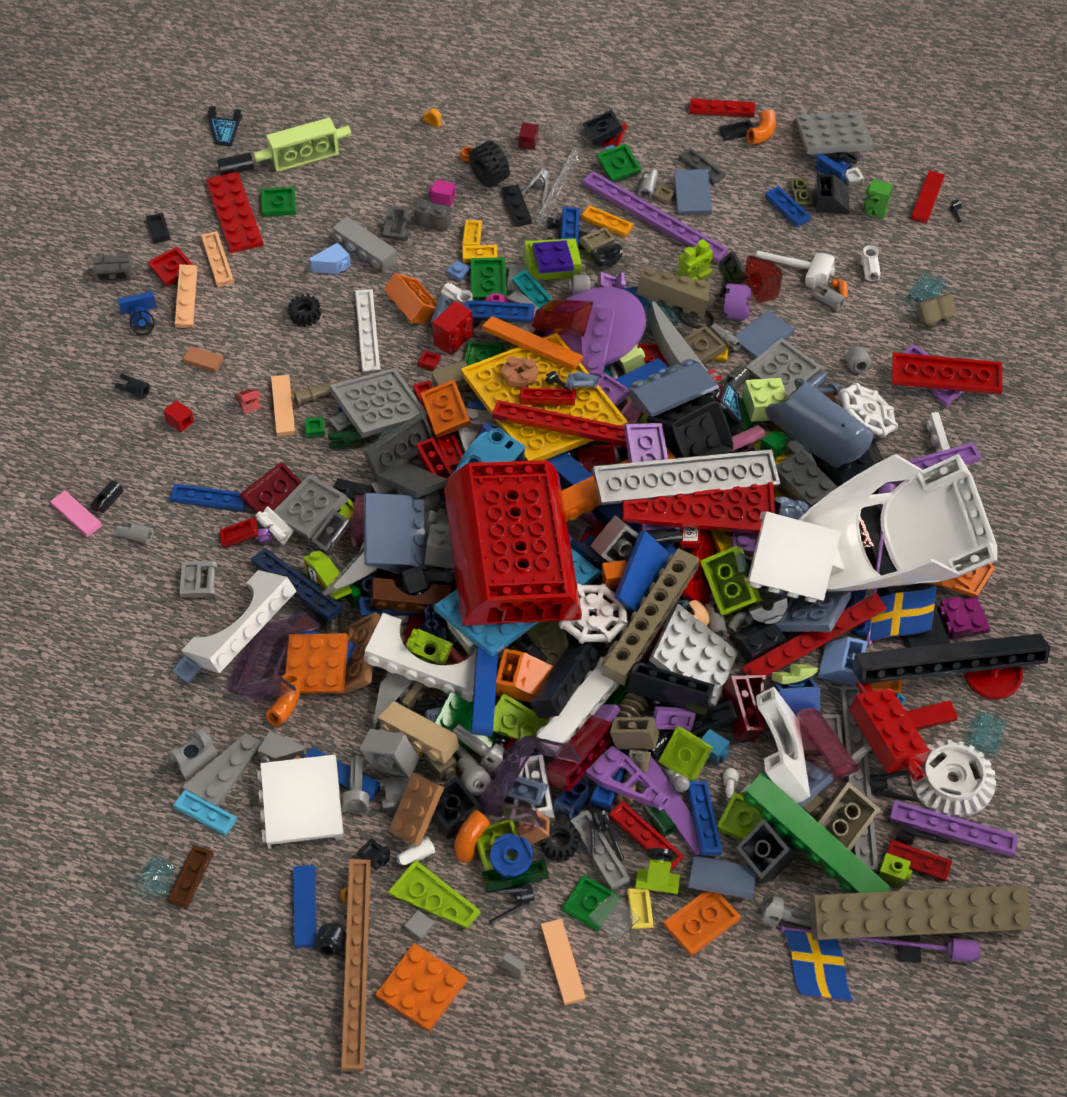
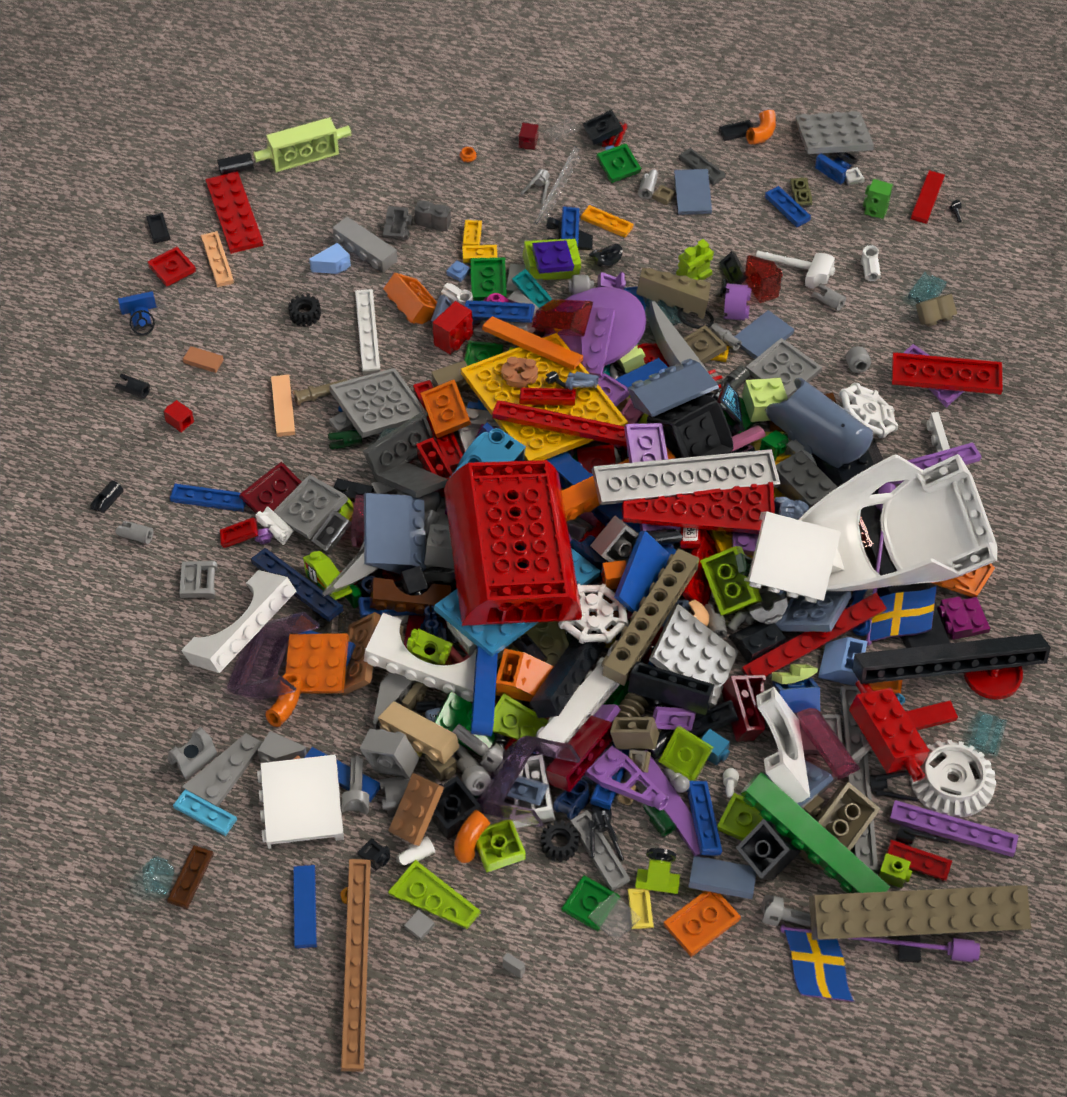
(76, 513): bright pink tile -> none
(112, 268): flat silver brick -> none
(186, 296): light nougat plate -> none
(186, 669): sand blue plate -> none
(224, 129): flag -> none
(248, 400): red slope -> none
(278, 201): green tile -> none
(314, 427): green plate -> none
(330, 939): black head -> none
(421, 987): orange plate -> none
(429, 360): red tile -> none
(432, 117): light orange tile -> none
(442, 193): dark pink brick -> none
(489, 164): black tyre -> none
(505, 866): blue plate -> none
(516, 205): black plate -> none
(522, 894): black plant -> none
(533, 833): nougat brick -> none
(536, 872): dark green plate -> none
(563, 962): light nougat tile -> none
(597, 240): dark tan plate -> none
(641, 831): red tile -> none
(651, 214): medium lavender plate -> none
(722, 107): red plate -> none
(819, 379): sand blue plant -> none
(831, 195): black slope -> none
(841, 285): orange arm -> none

